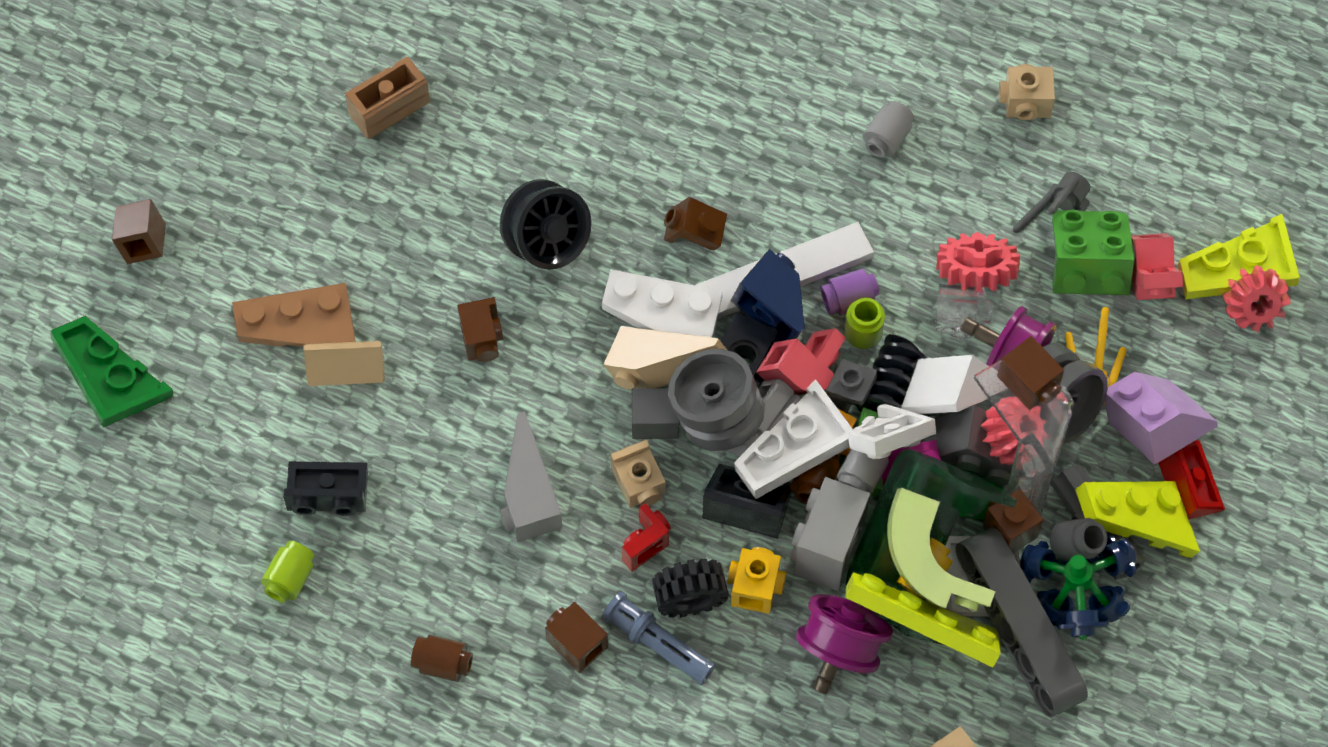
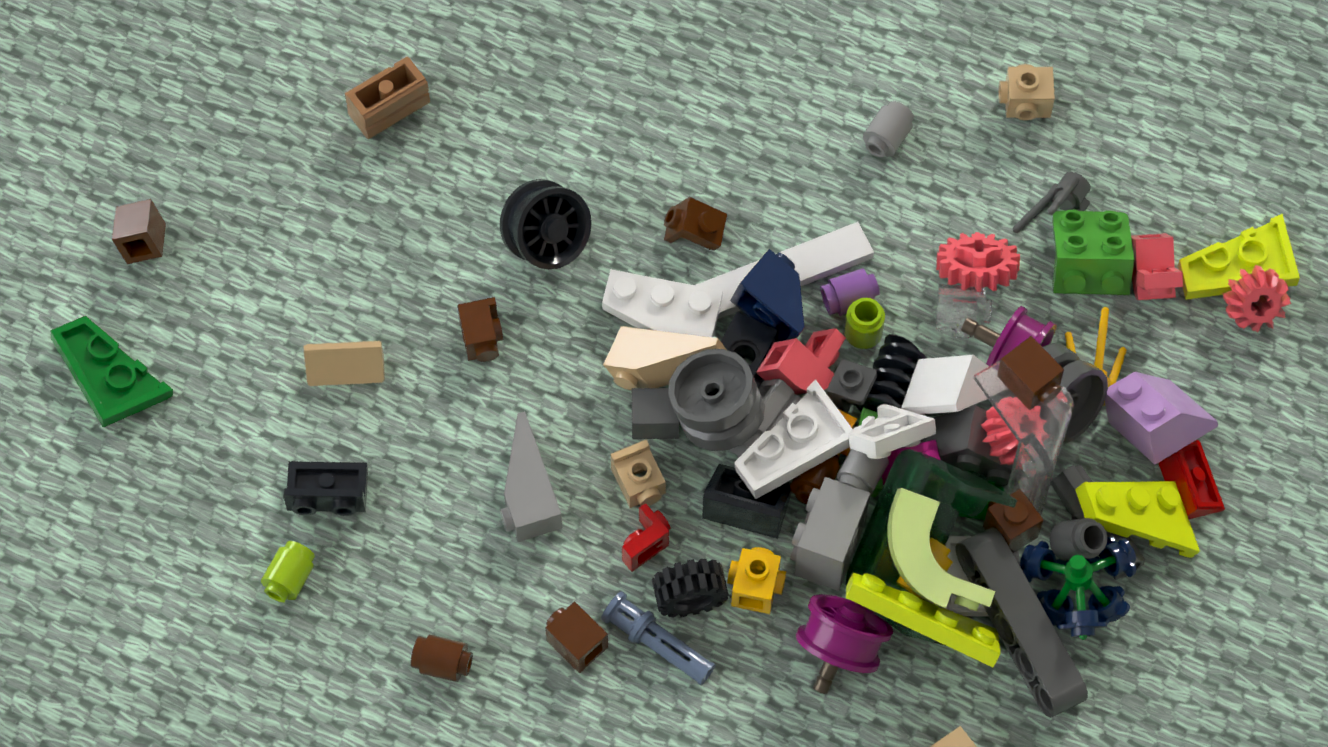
(296, 317): medium nougat wing -> none

